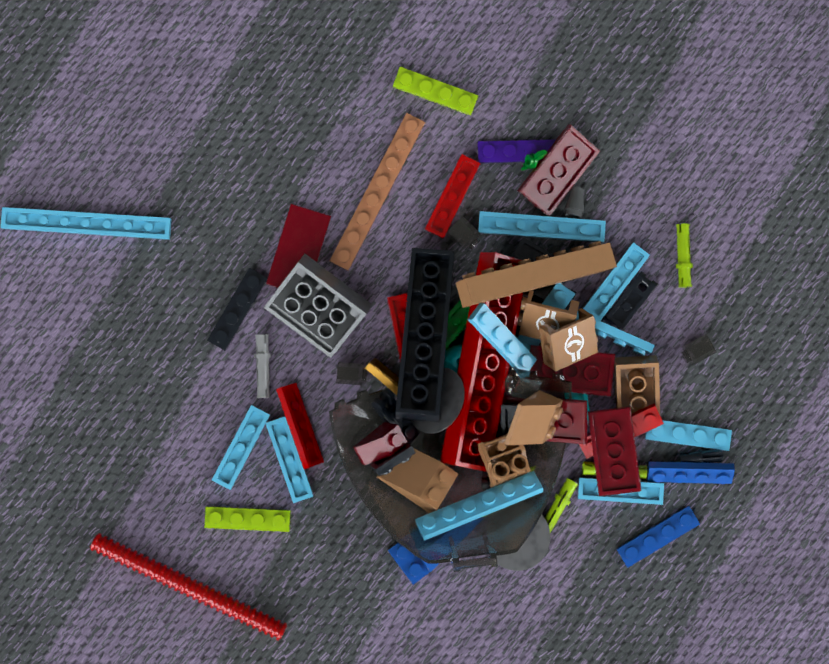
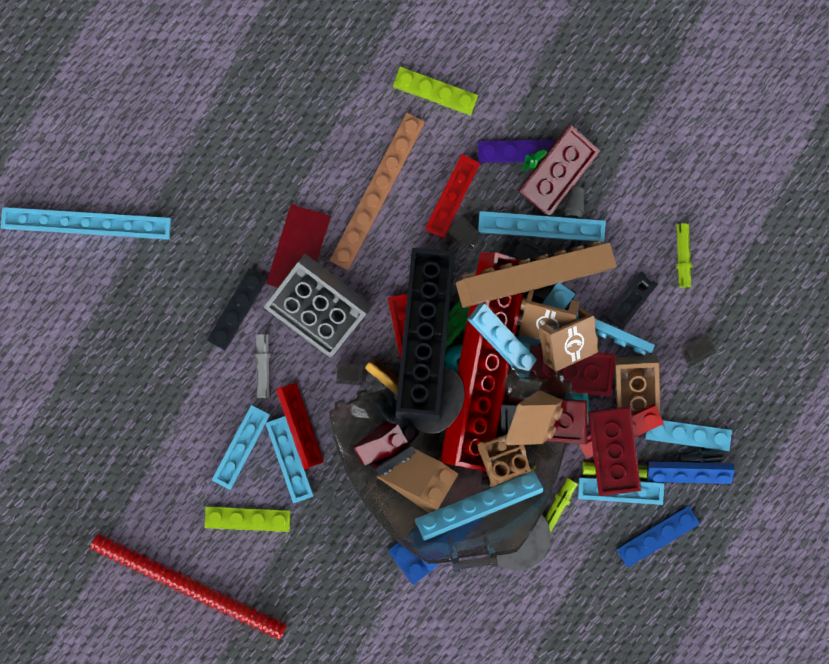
(616, 281): medium azure plate -> none

